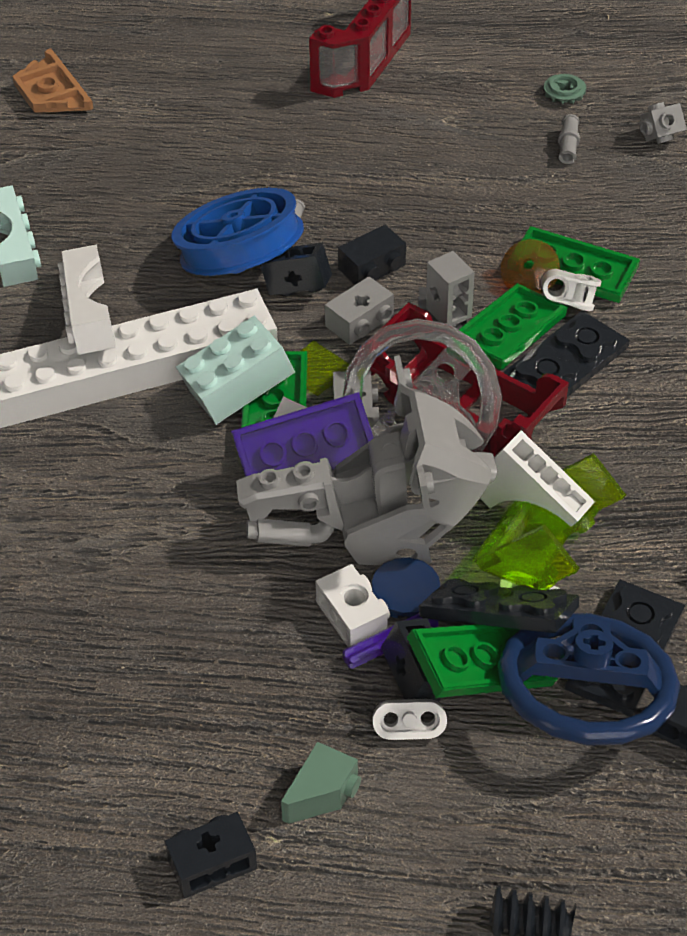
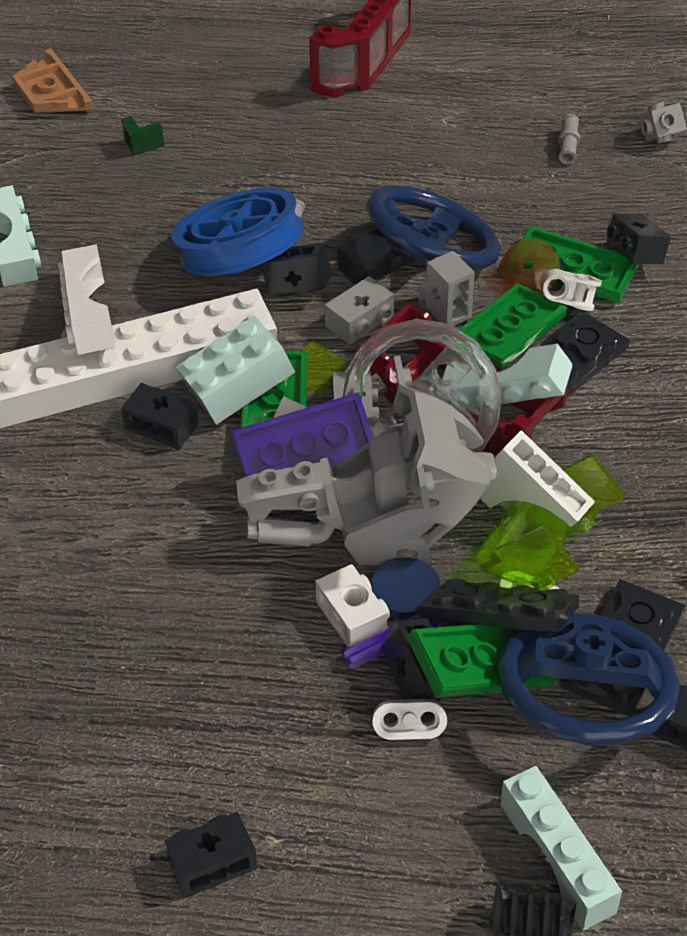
(143, 138): none -> dark green panel
(160, 415): none -> black brick
(321, 784): sand green slope -> none
(427, 239): none -> dark blue piece
(537, 375): none -> light aqua arch
(557, 88): sand green gear -> none
(578, 869): none -> light aqua arch
(638, 238): none -> black brick

